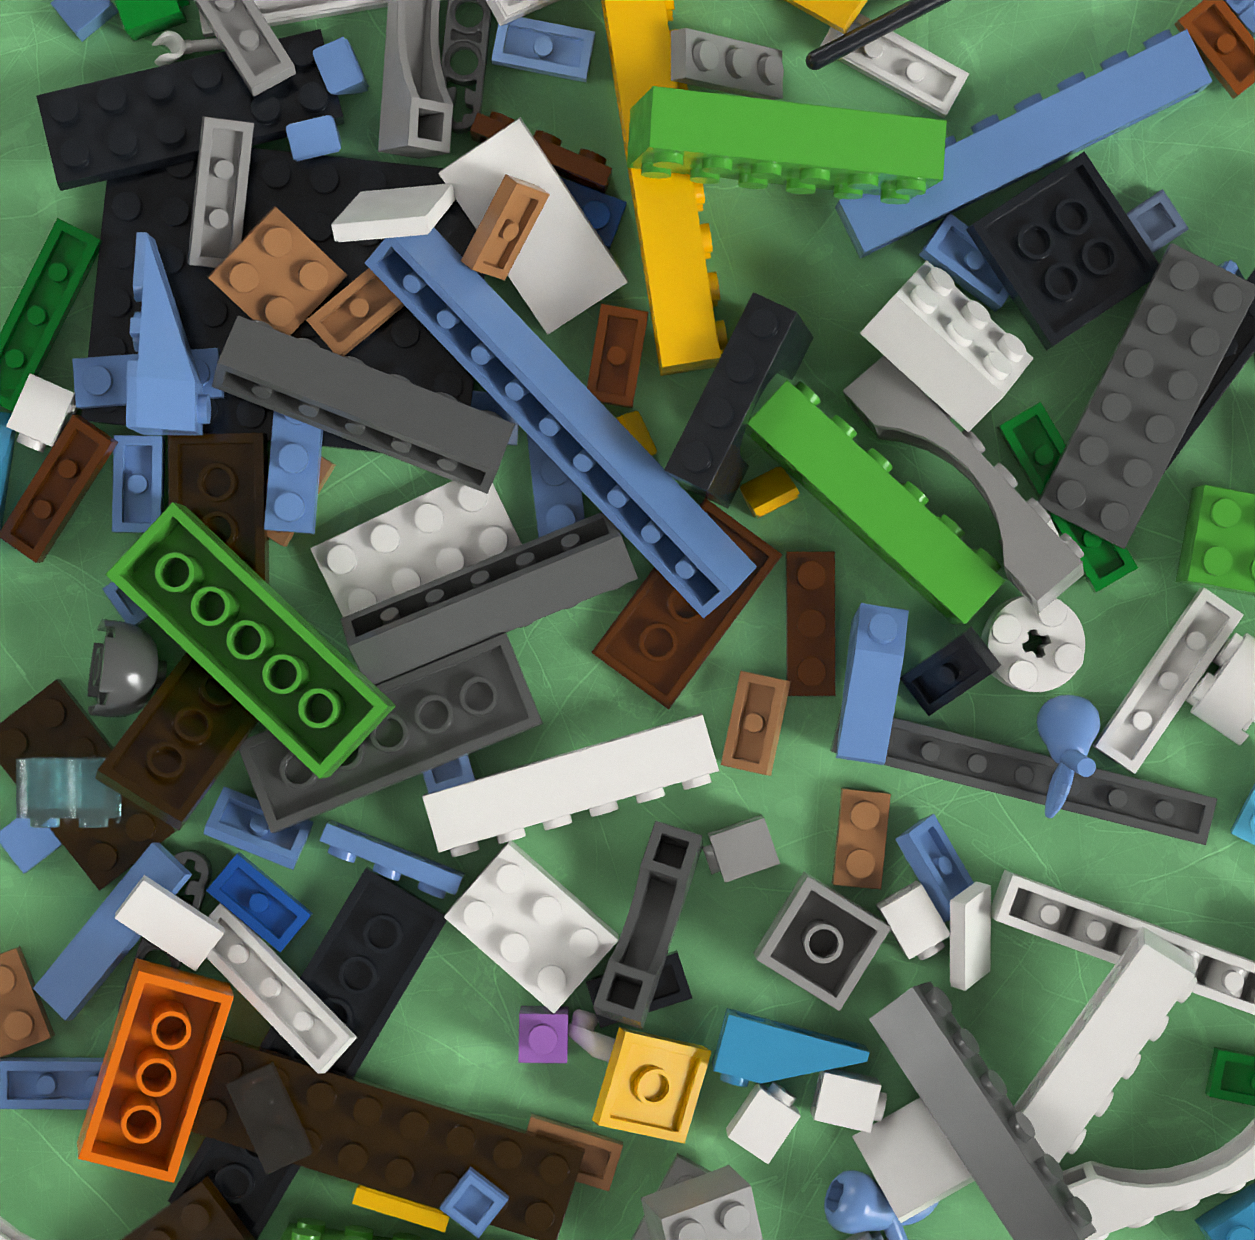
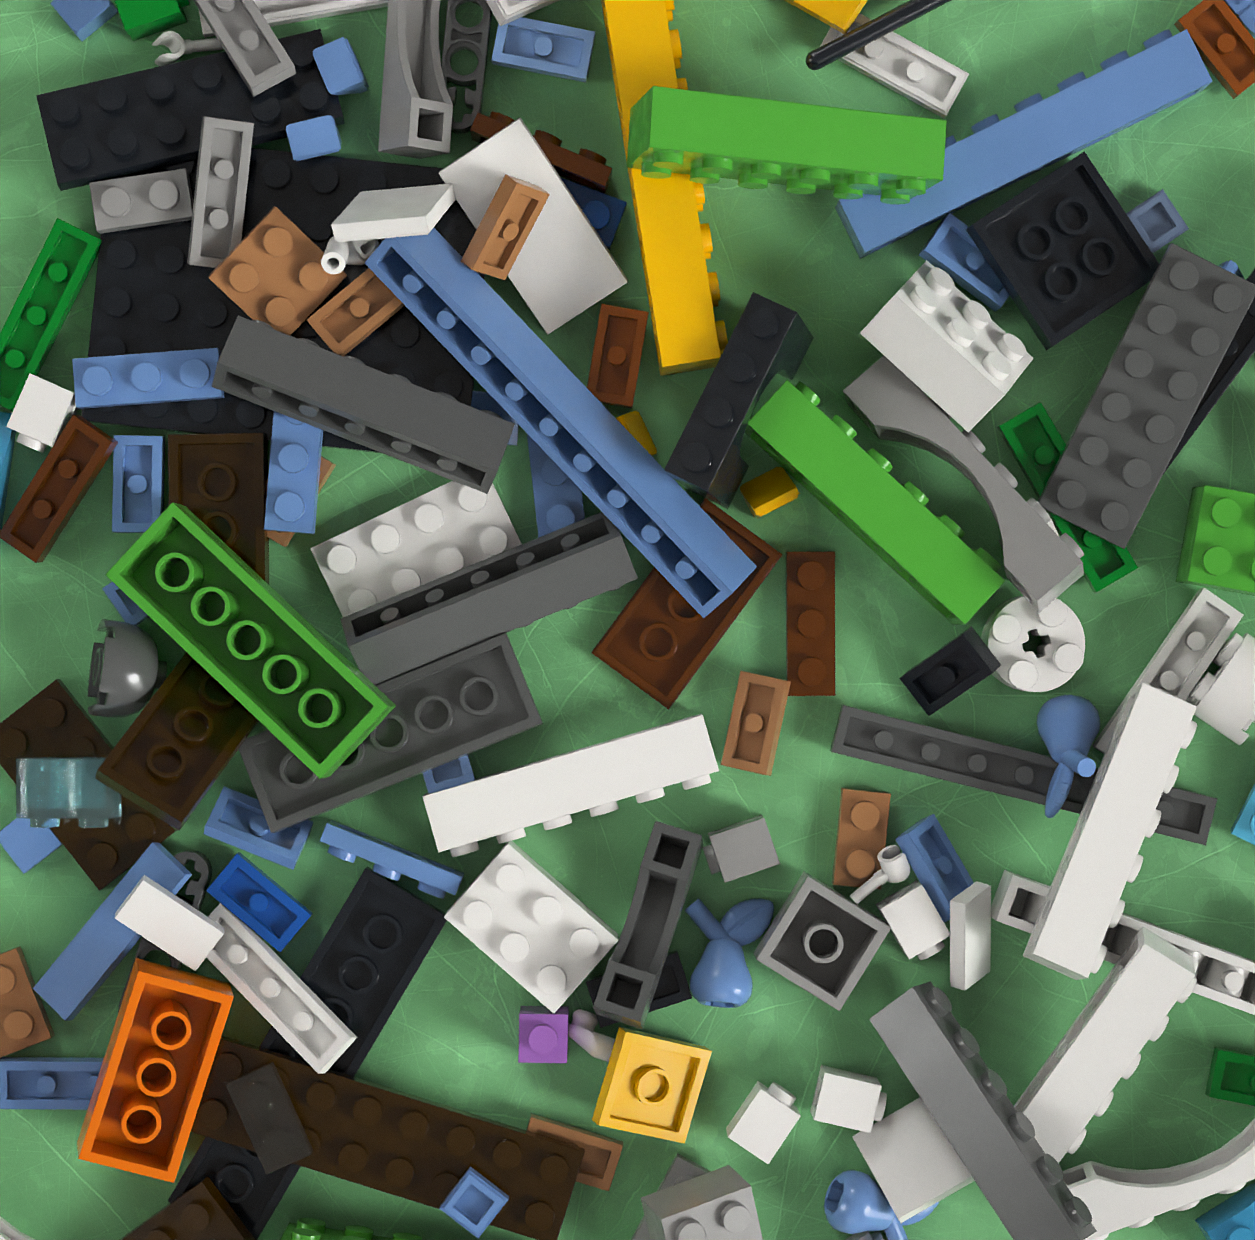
(142, 200): none -> light grey plate
(164, 382): medium blue wedge -> none
(351, 252): none -> white arm
(400, 1208): yellow tile -> none
(722, 972): none -> medium blue piece
(726, 64): light grey plate -> none
(772, 1051): dark azure slope -> none
(871, 682): medium blue slope -> none
(894, 870): none -> white hand
(1110, 832): none -> white brick

